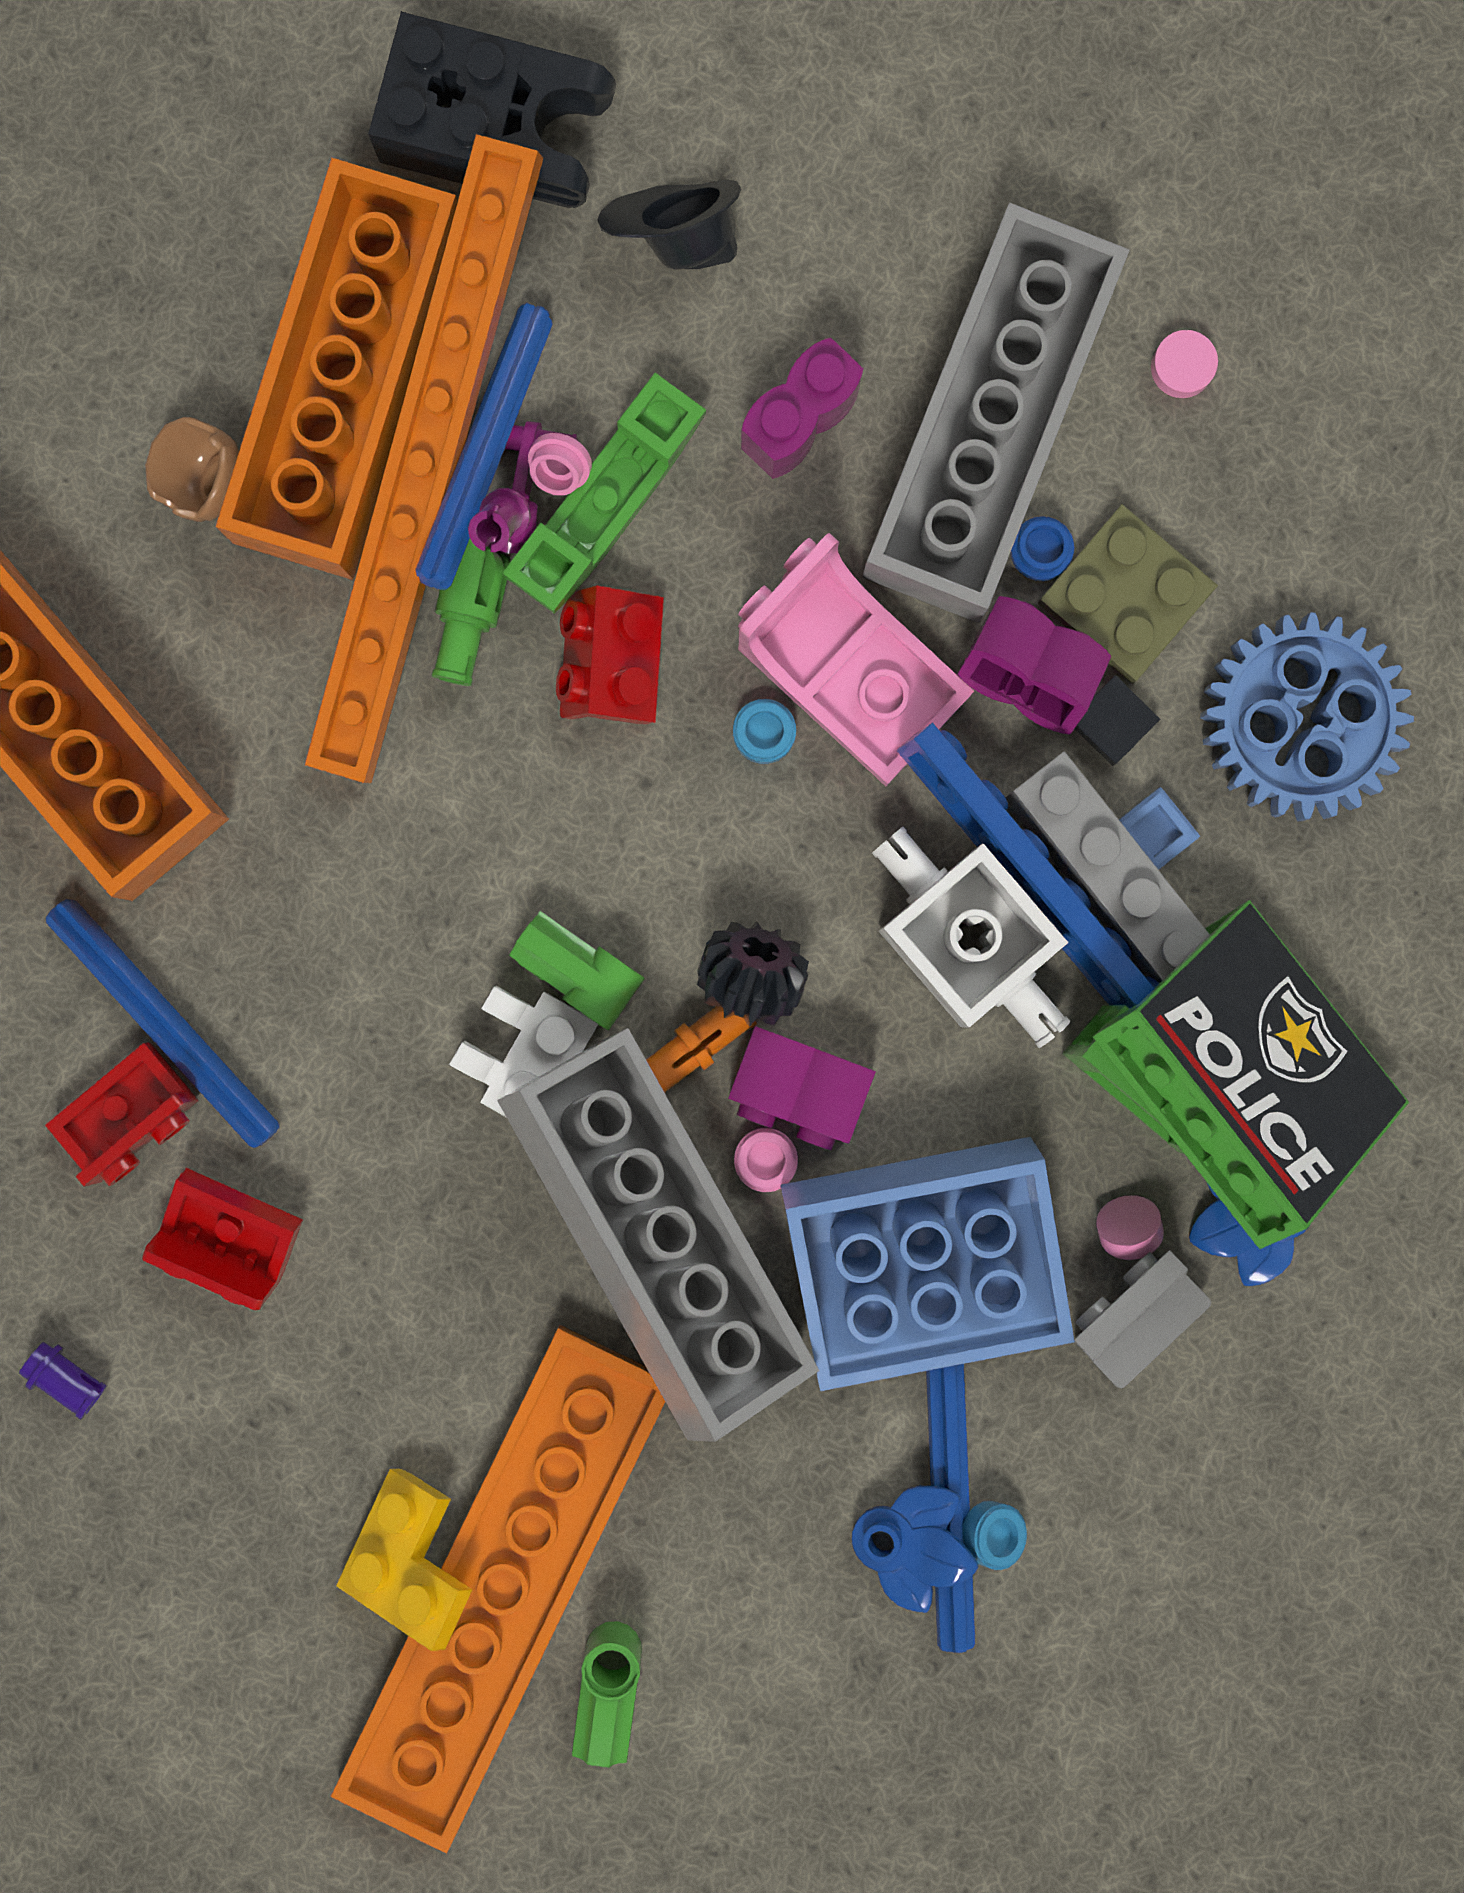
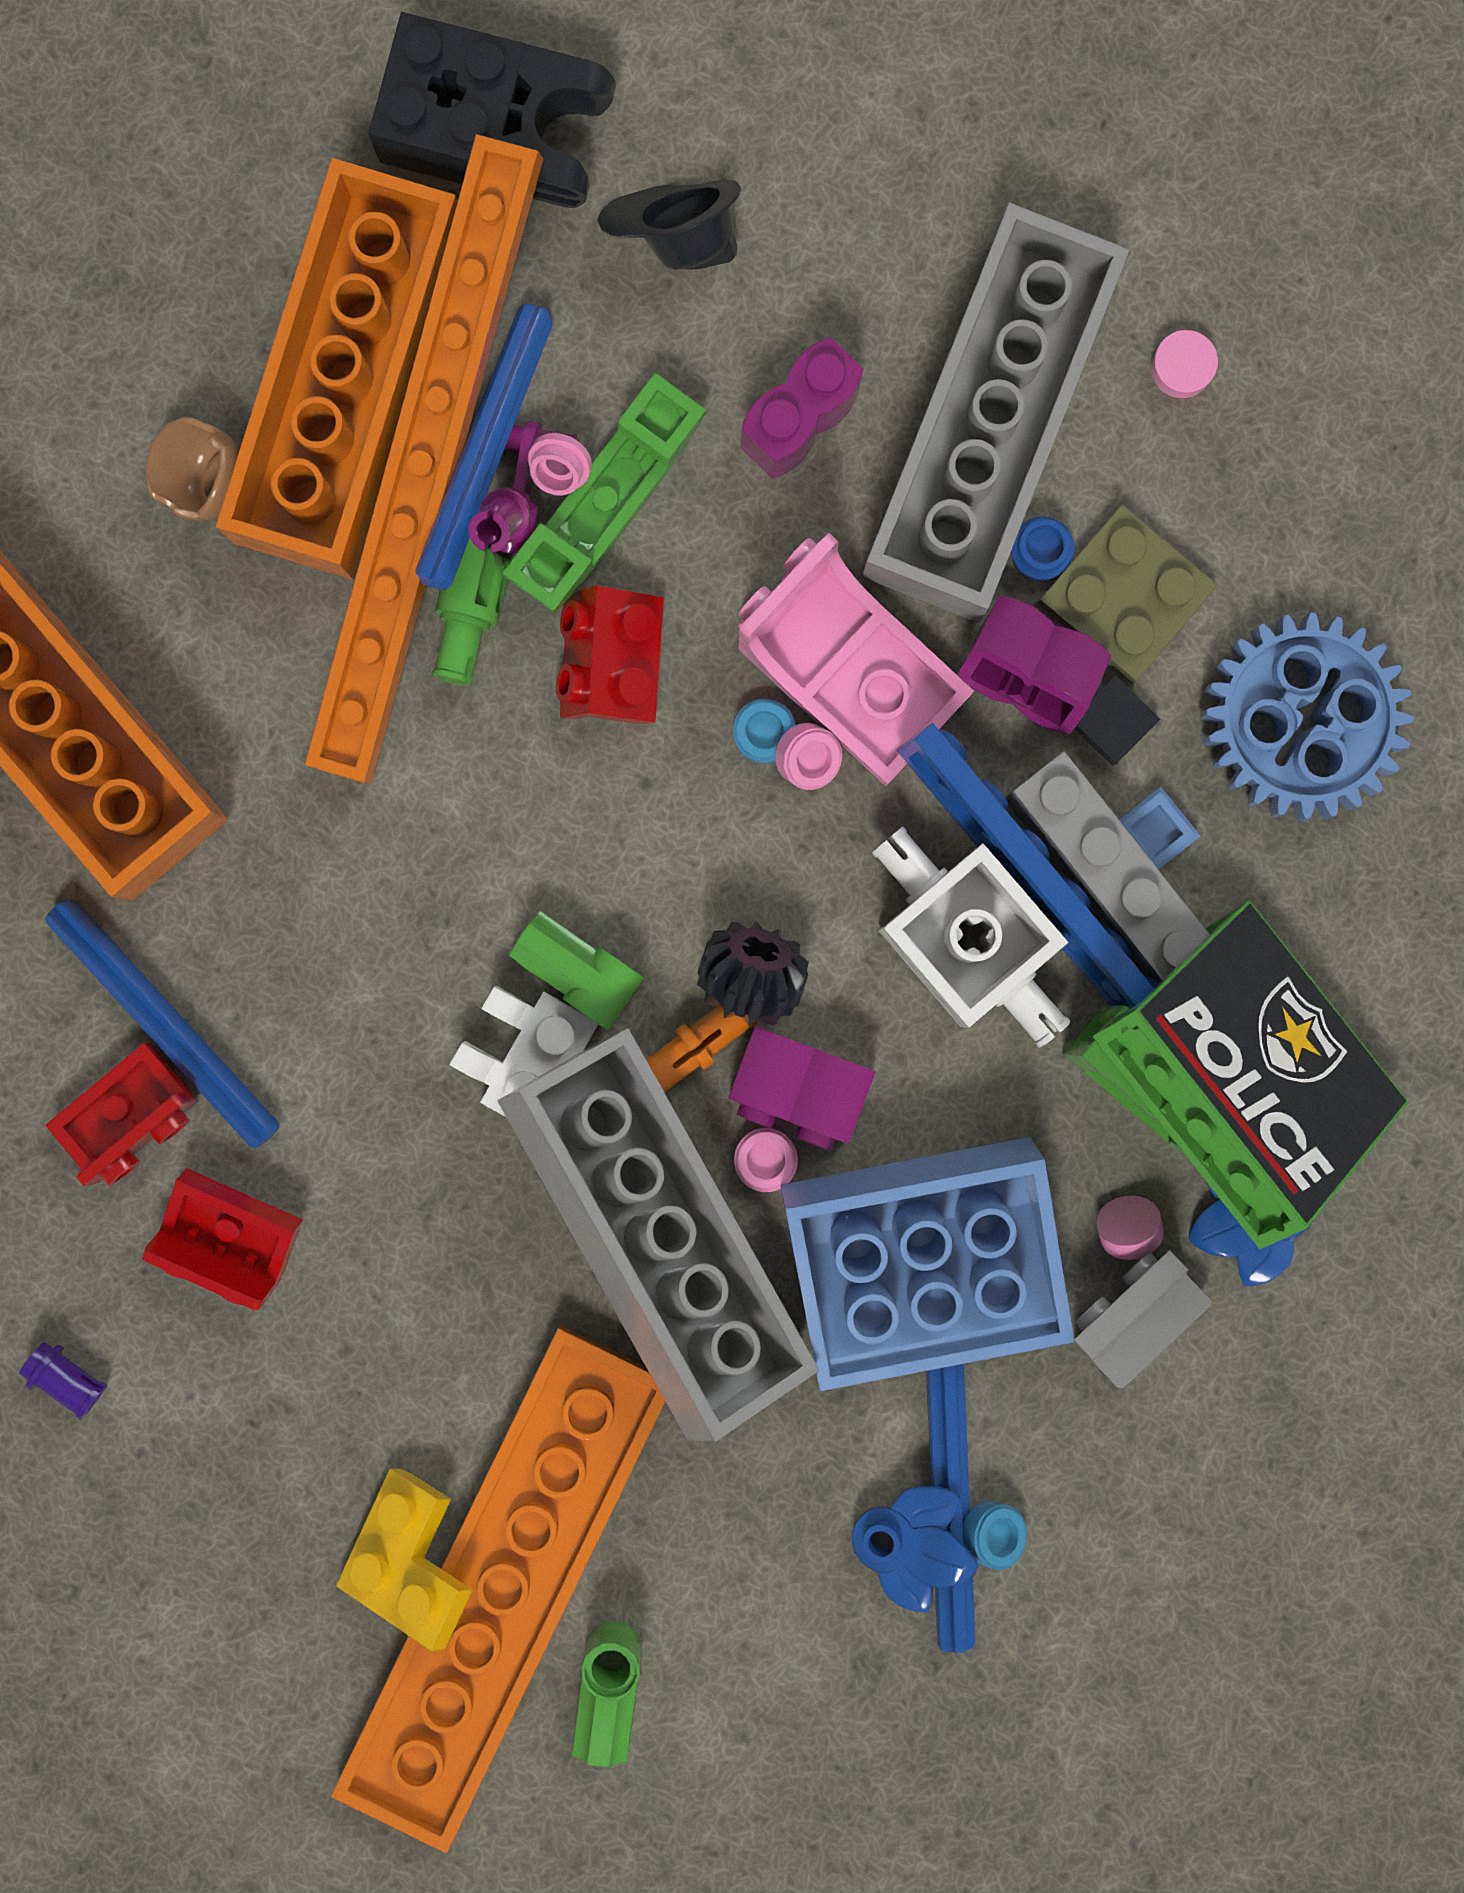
(808, 756): none -> bright pink tile

